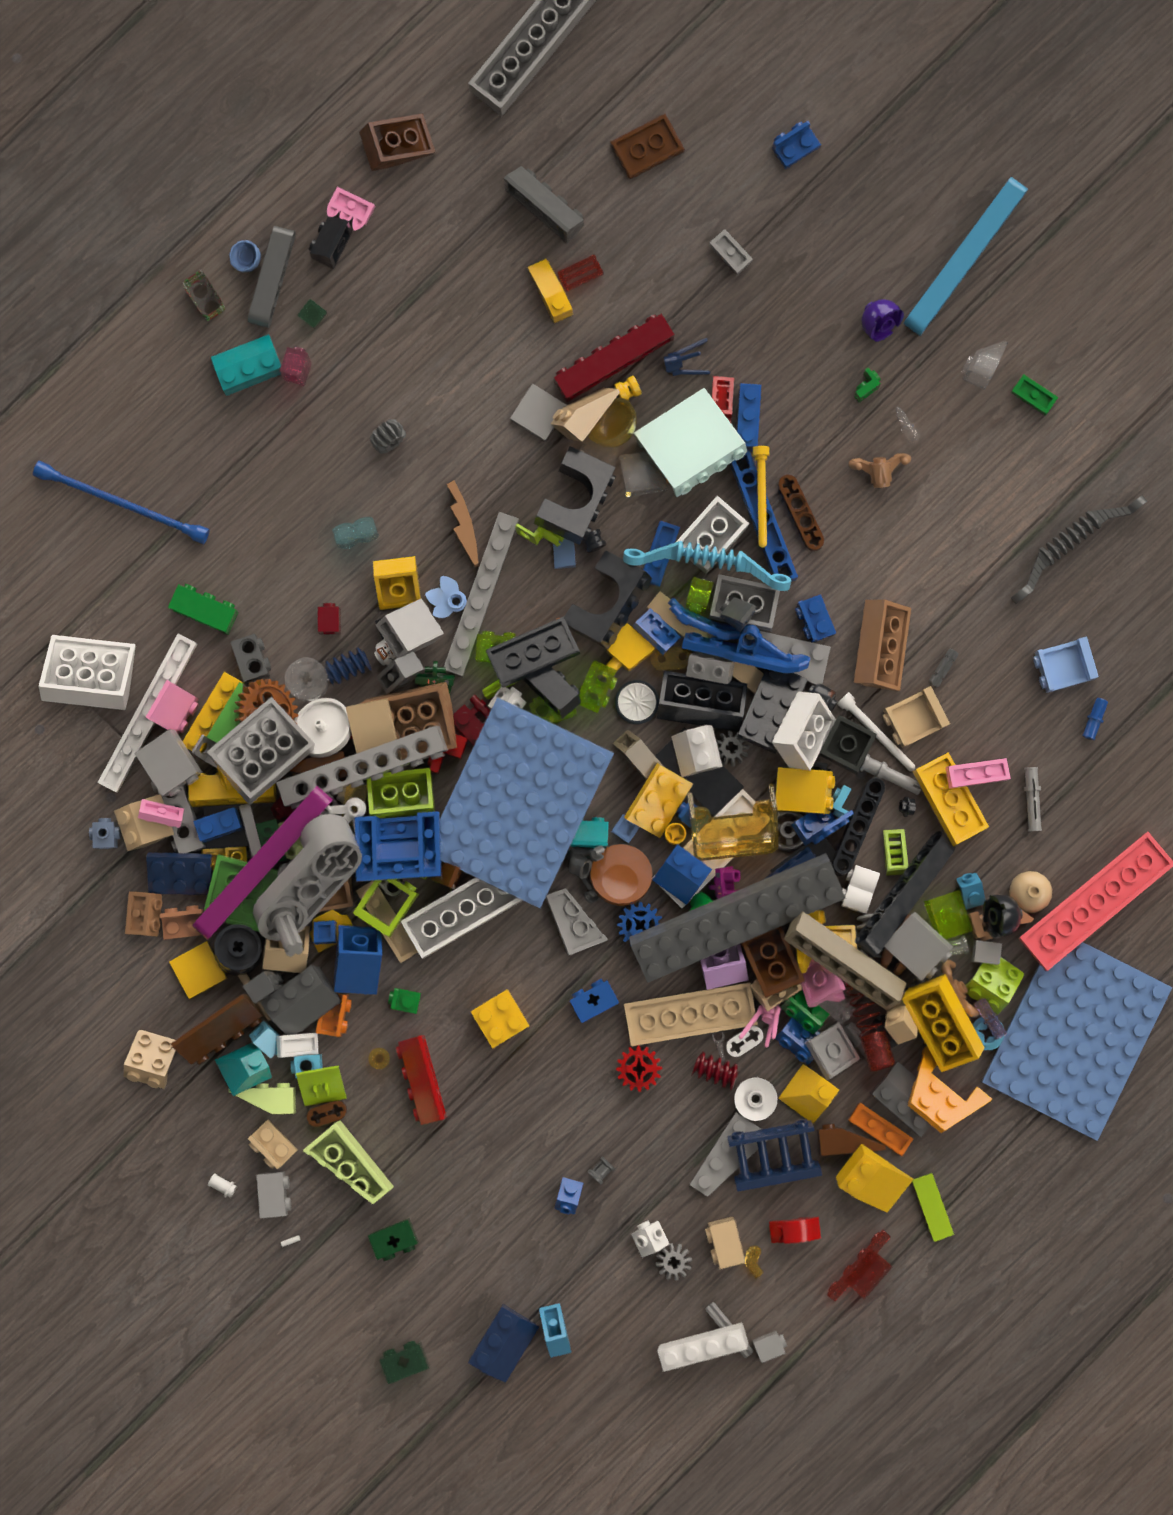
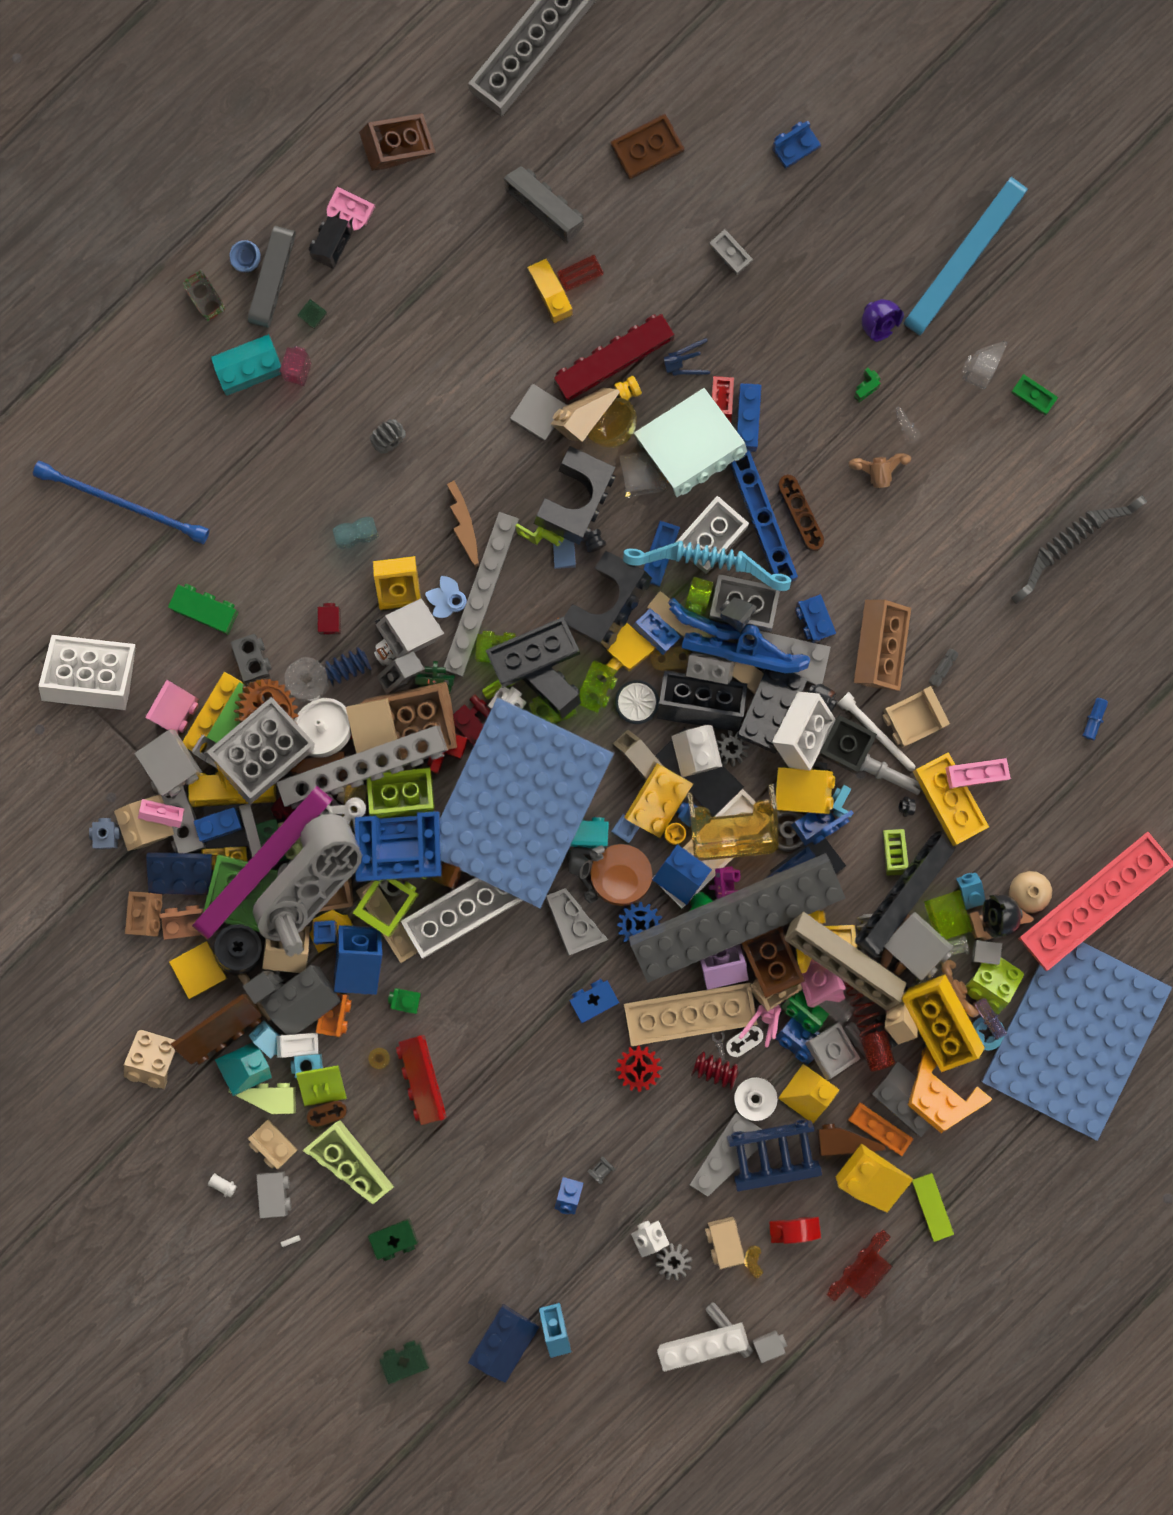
(140, 726): white plate -> none
(500, 1018): yellow brick -> none
(761, 454): yellow piece -> none
(860, 889): white brick -> none
(864, 819): black beam -> none
(1033, 803): light grey pin -> none
(1065, 665): light blue panel -> none

